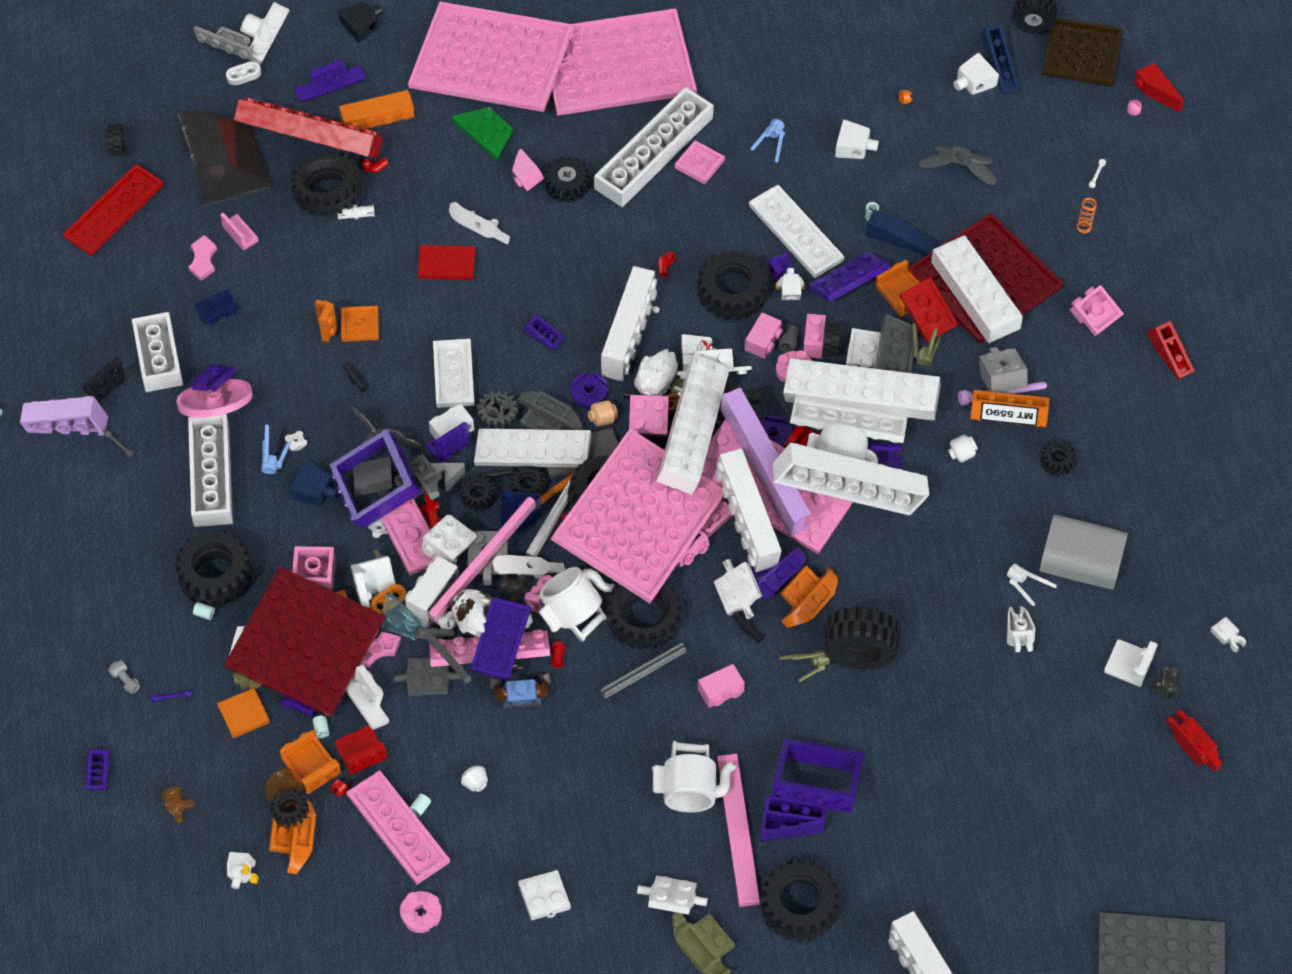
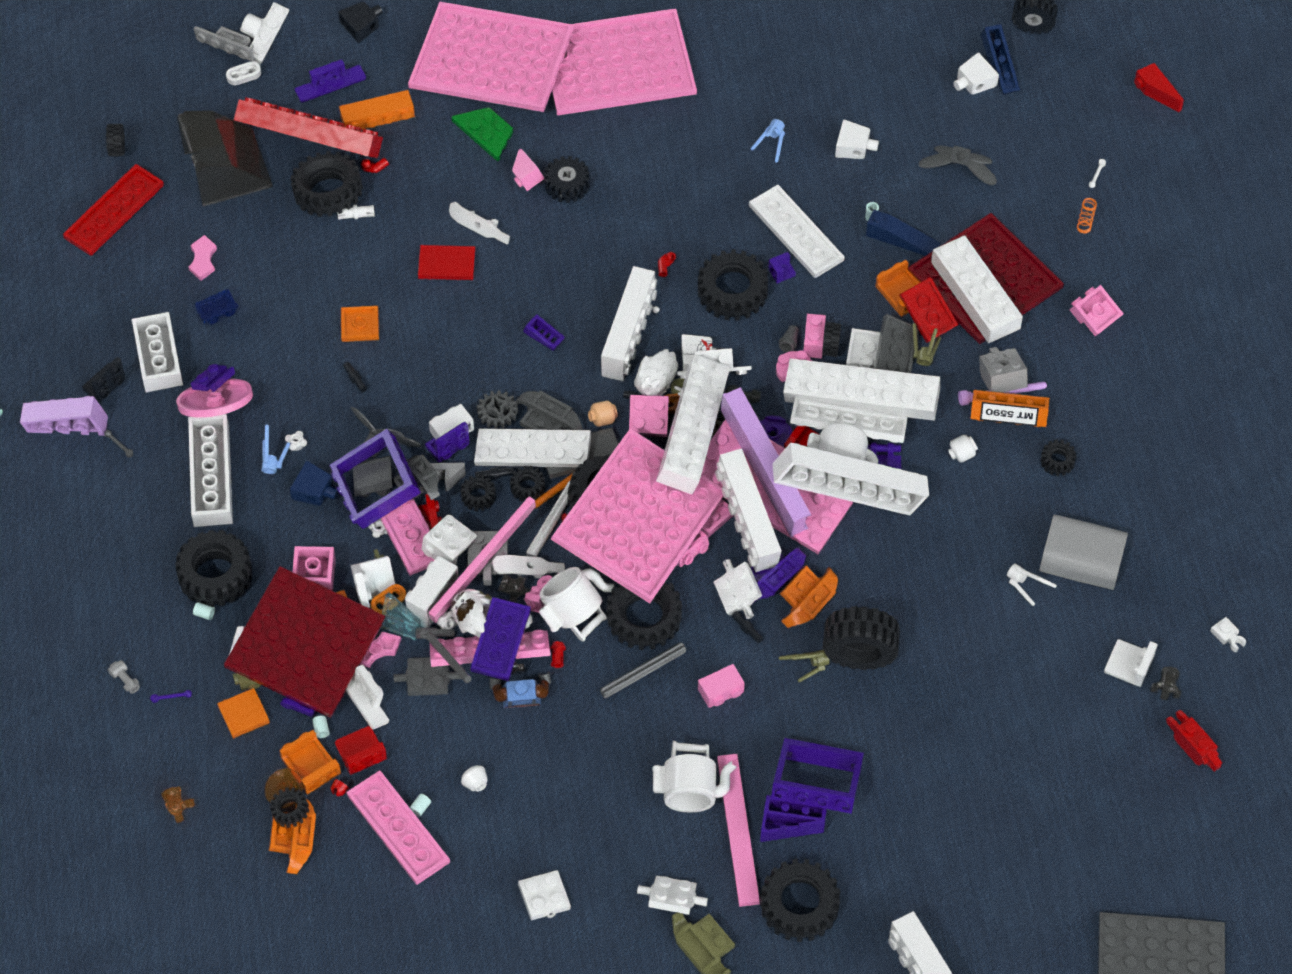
(93, 753): dark purple slope -> none
(239, 231): bright pink panel -> none
(239, 869): white piece -> none
(326, 319): orange bracket -> none
(418, 900): bright pink plate -> none
(453, 373): white plate -> none
(512, 501): clear blue slope -> none
(589, 381): dark purple plate -> none
(653, 147): white brick -> none
(699, 162): bright pink plate -> none
(763, 335): bright pink piece -> none
(790, 285): white piece -> none
(849, 276): dark purple plate -> none
(904, 96): orange hinge -> none
(1020, 629): white hinge -> none
(1082, 52): dark brown plate -> none
(1134, 107): bright pink hinge -> none
(1170, 349): red slope -> none

